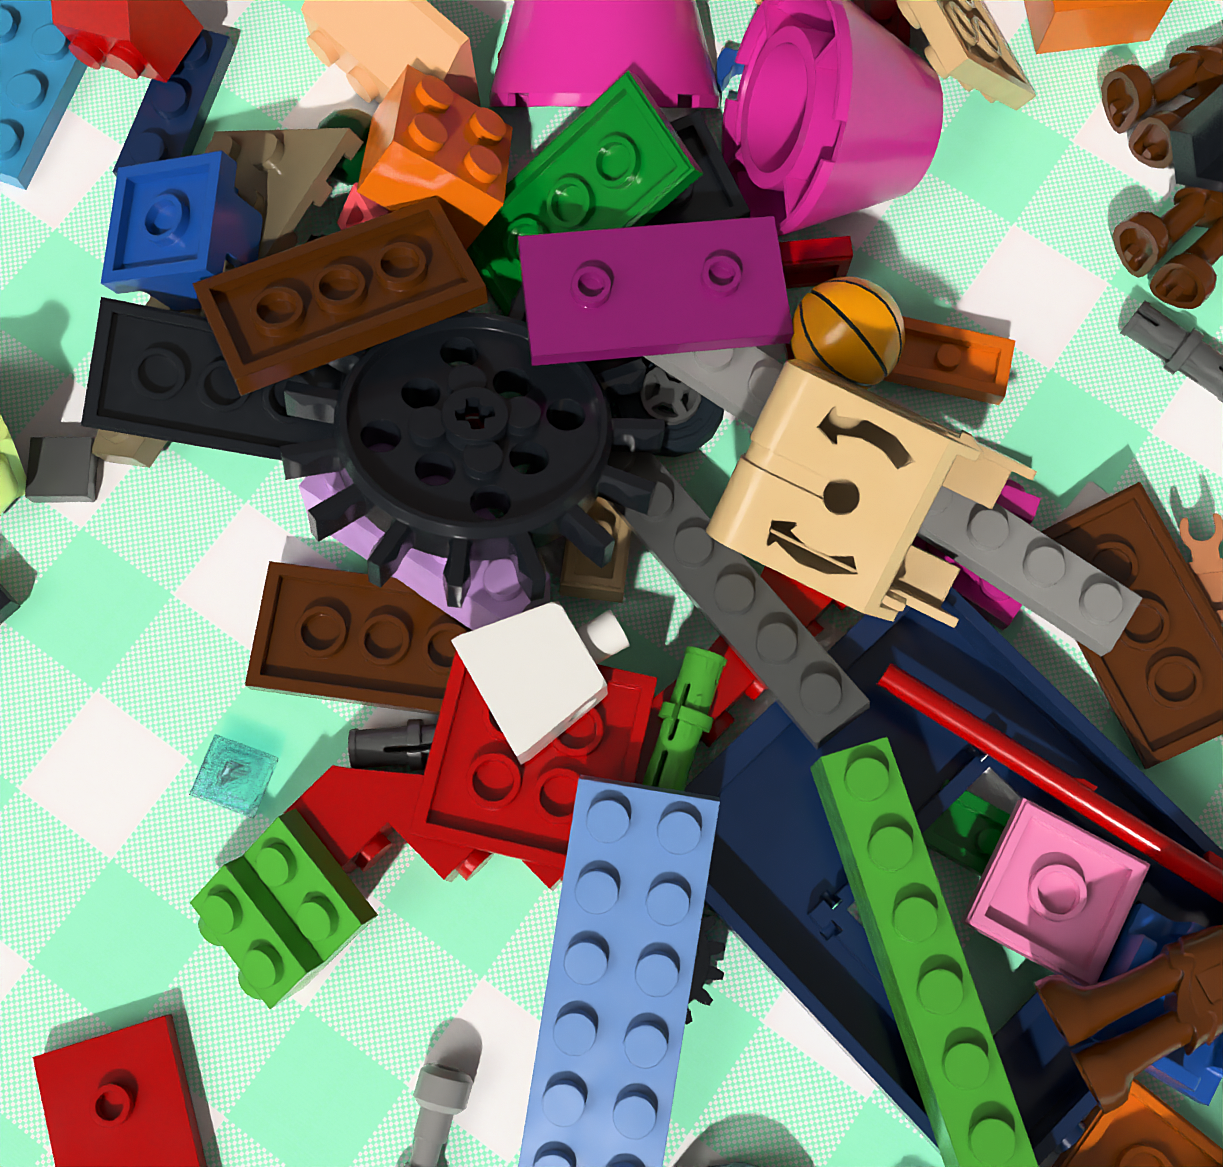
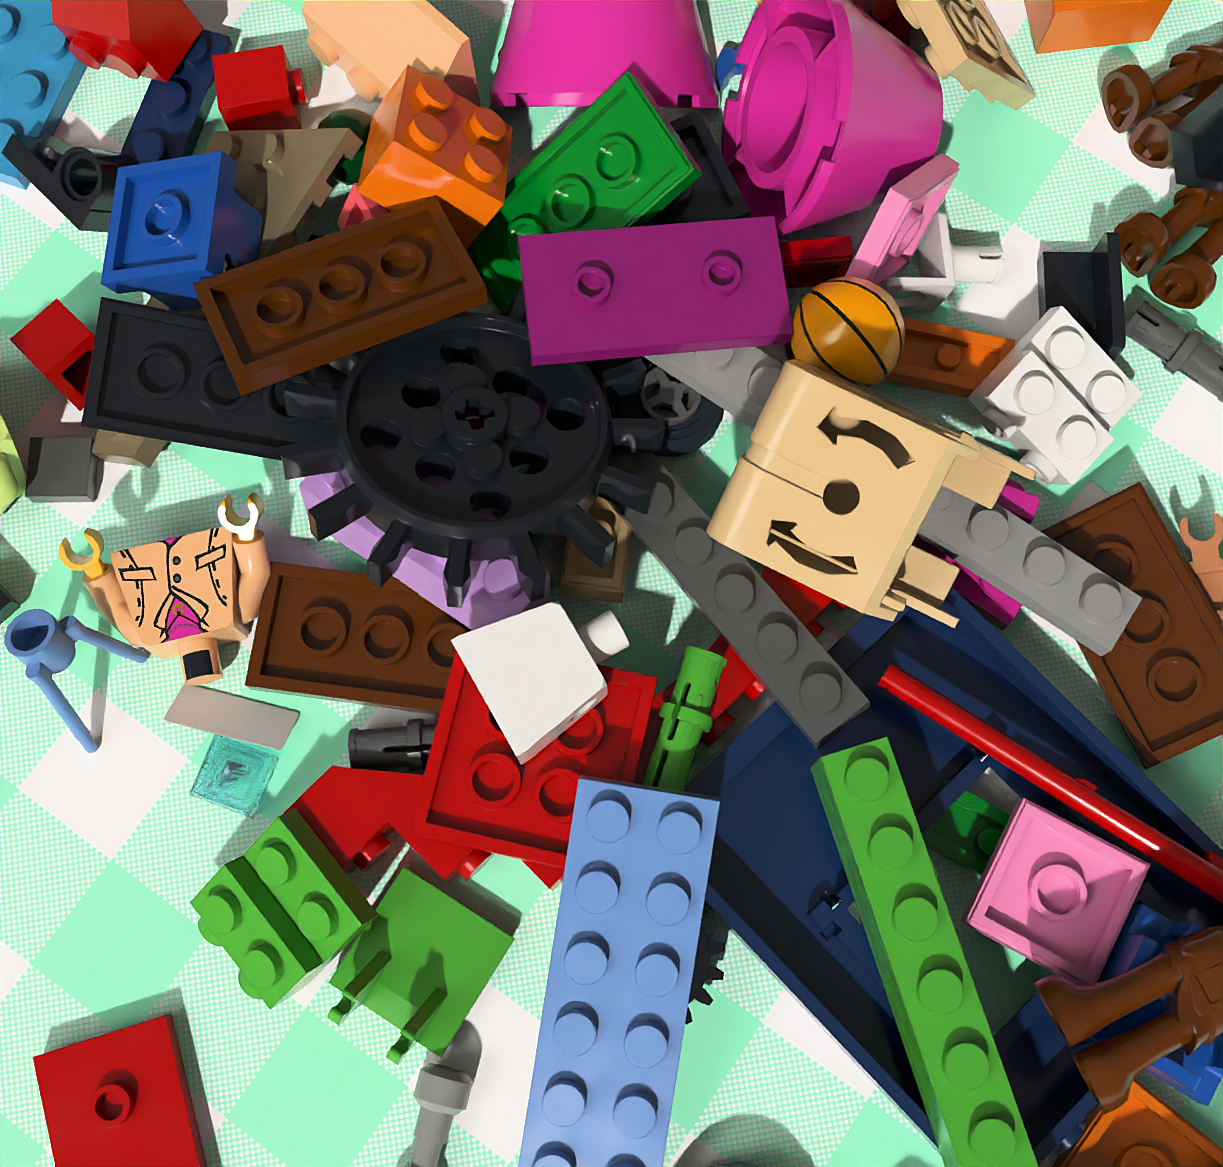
(49, 648): none -> medium blue plant
(59, 349): none -> red brick
(72, 179): none -> black plate
(183, 590): none -> light nougat torso
(232, 717): none -> white sticker
(259, 89): none -> red brick
(419, 965): none -> bright green plate
(903, 220): none -> bright pink tile
(942, 266): none -> white bracket
(1055, 399): none -> white plate
(1088, 289): none -> black panel

